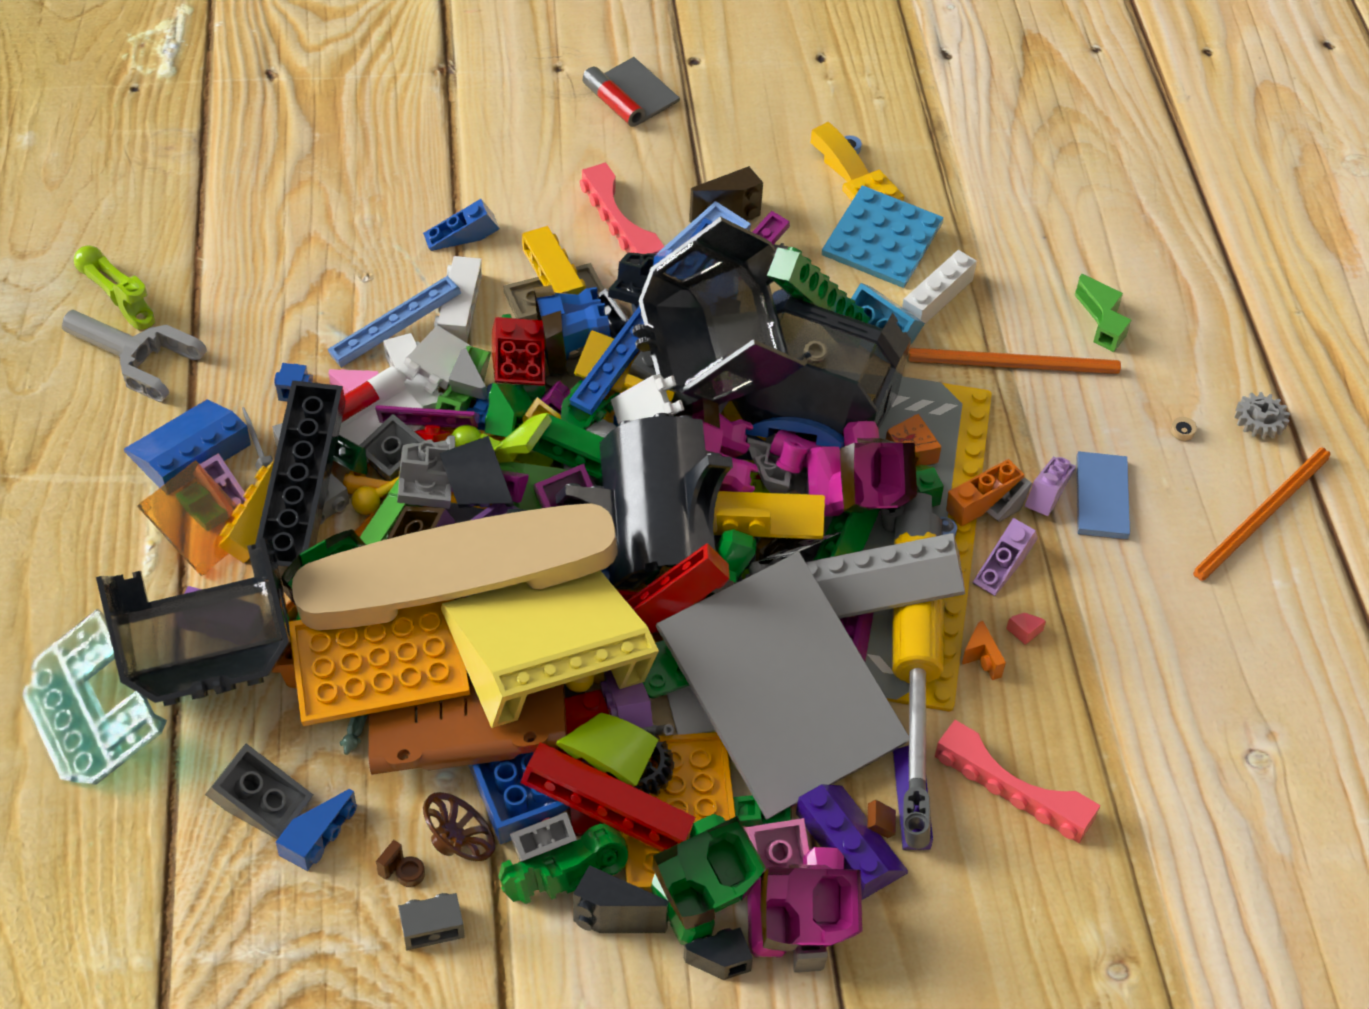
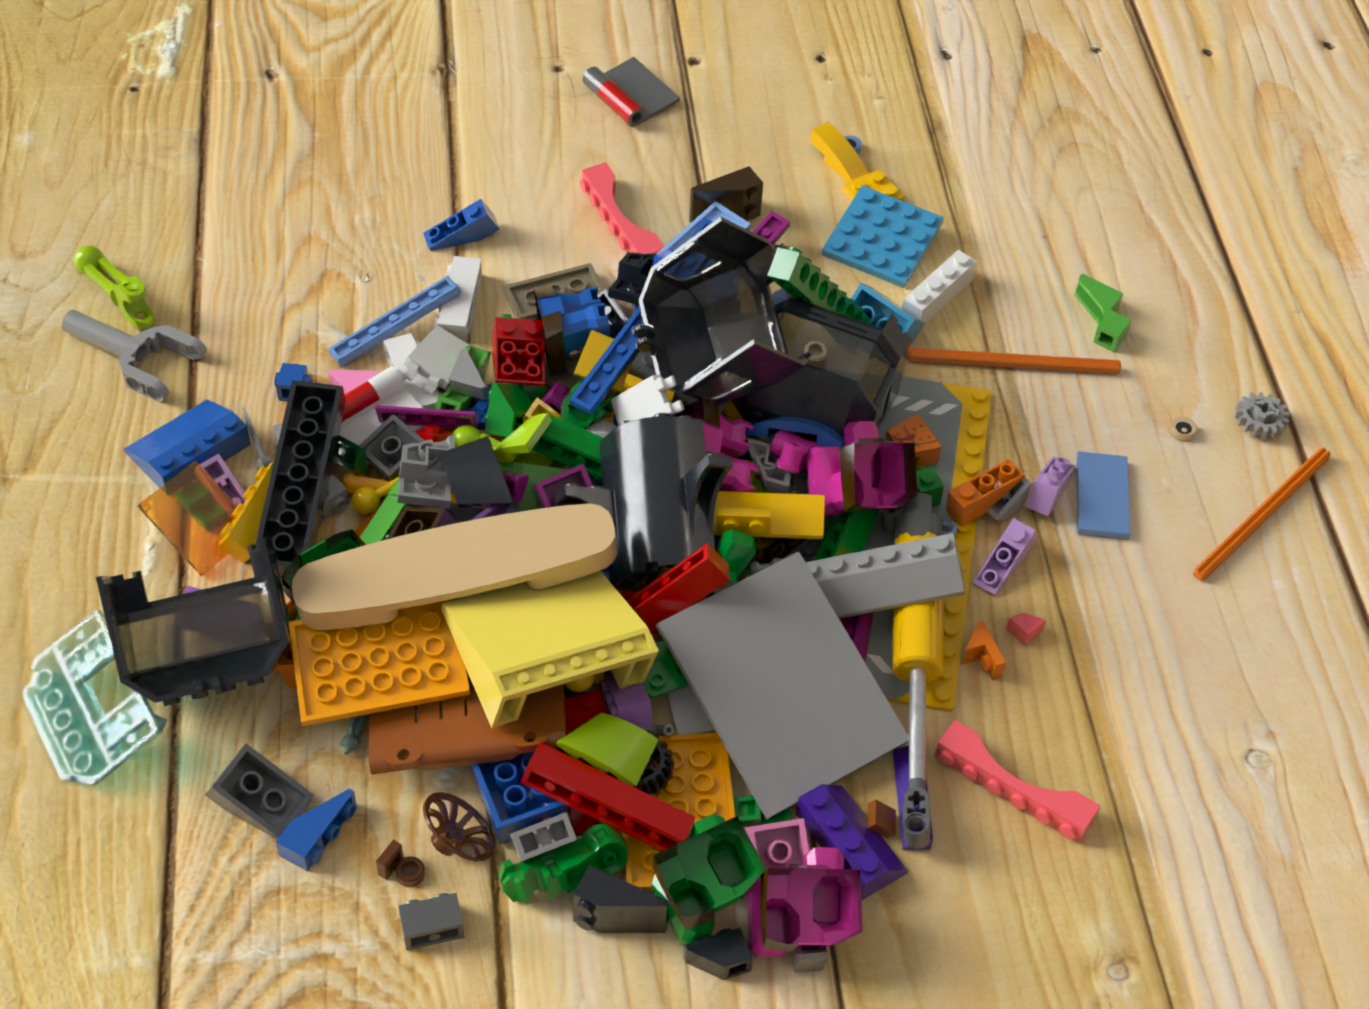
(551, 261): yellow brick -> none
(798, 547): sticker -> none

